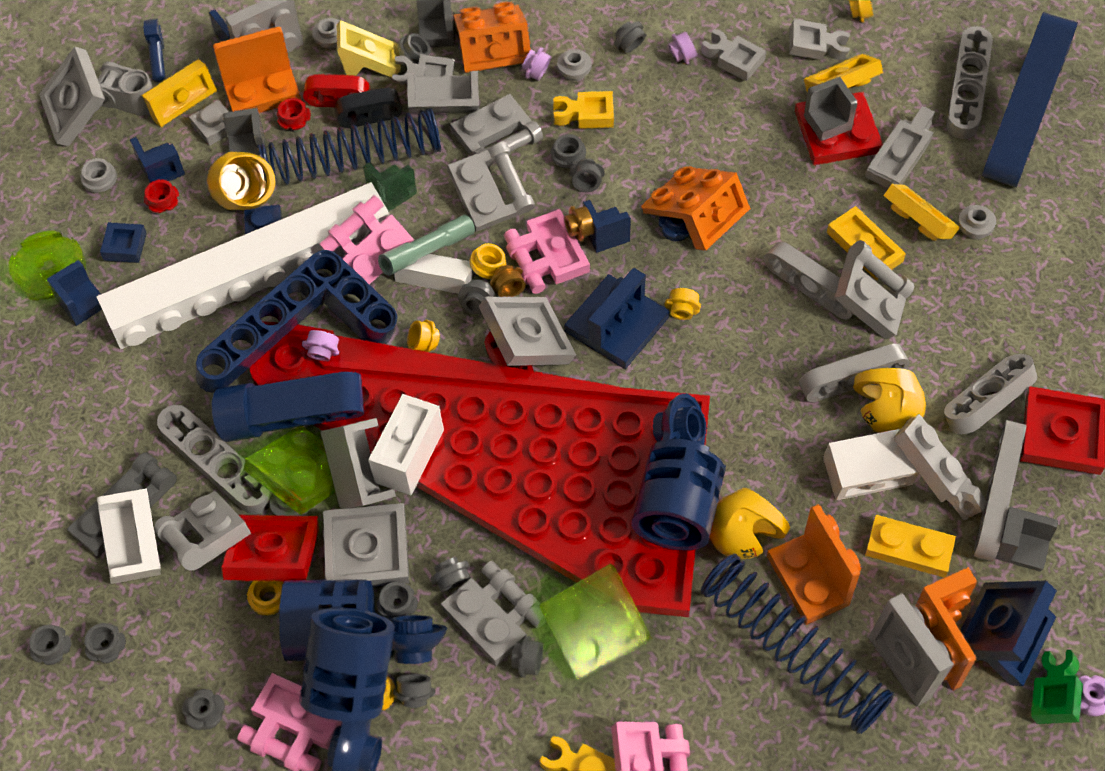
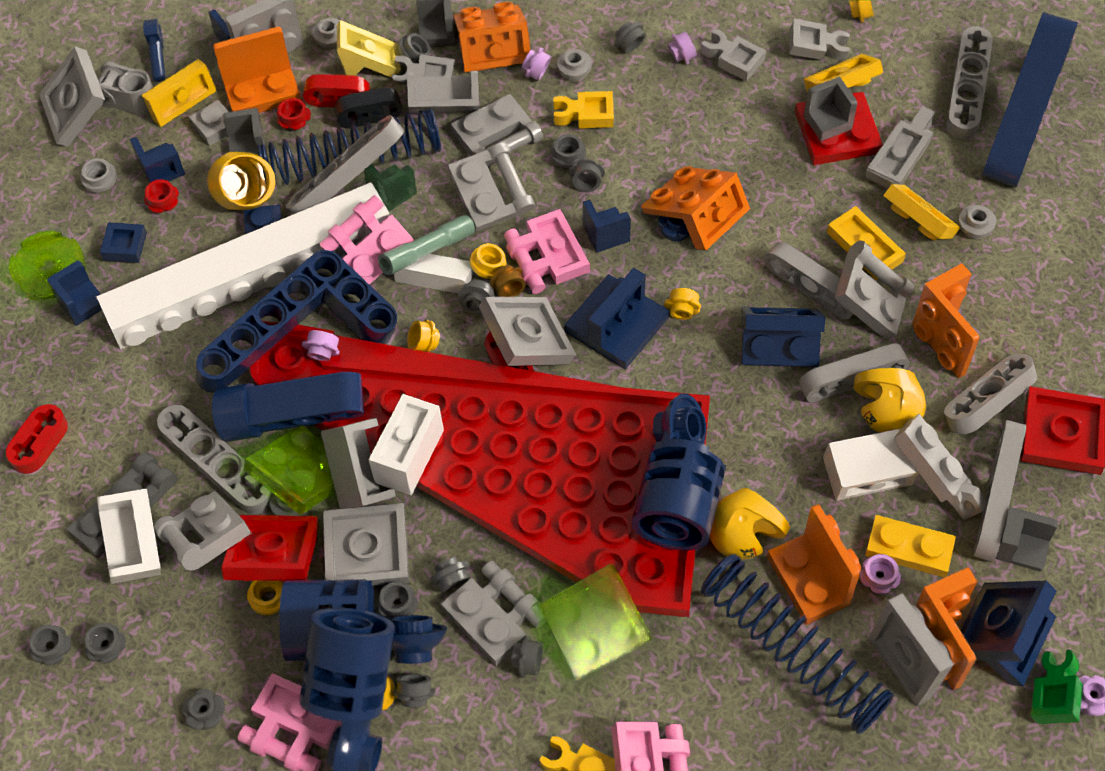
(36, 438): none -> red beam
(347, 165): none -> light grey beam
(579, 222): pearl gold plate -> none
(781, 336): none -> dark blue bracket
(885, 565): none -> lavender plate
(942, 325): none -> orange bracket

